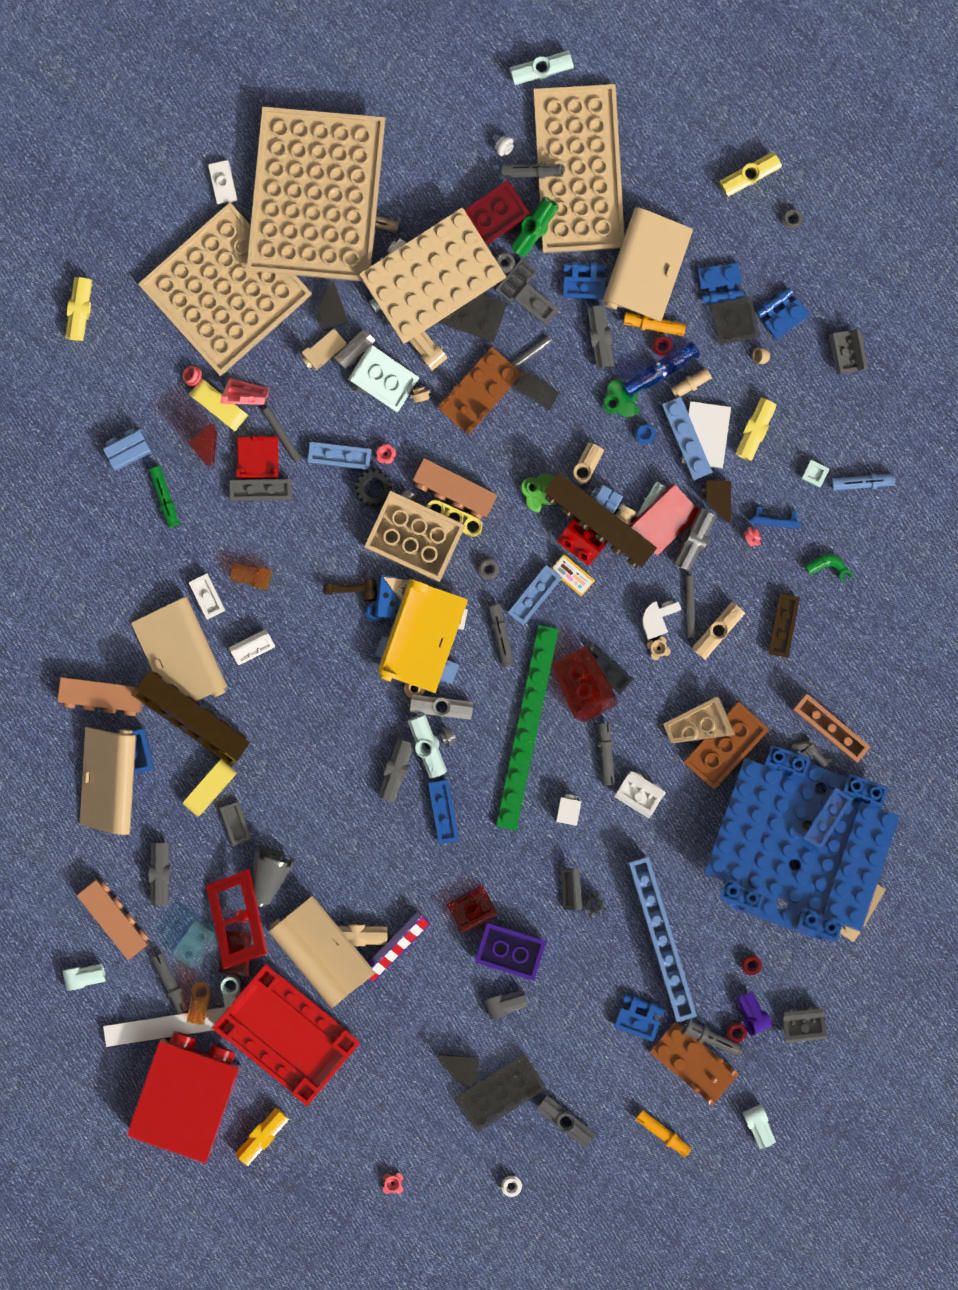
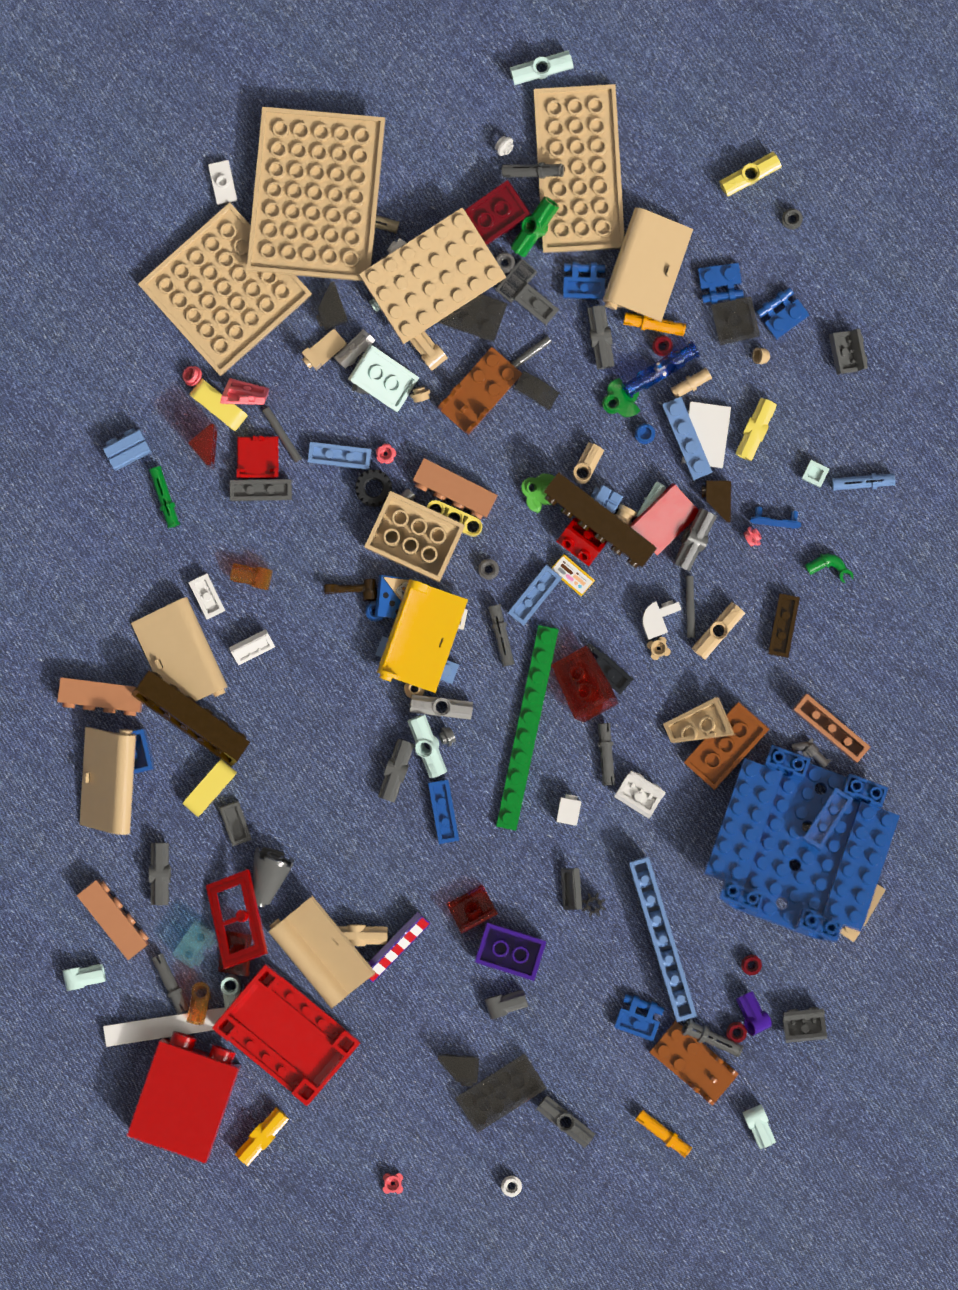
(78, 309): light yellow piece -> none

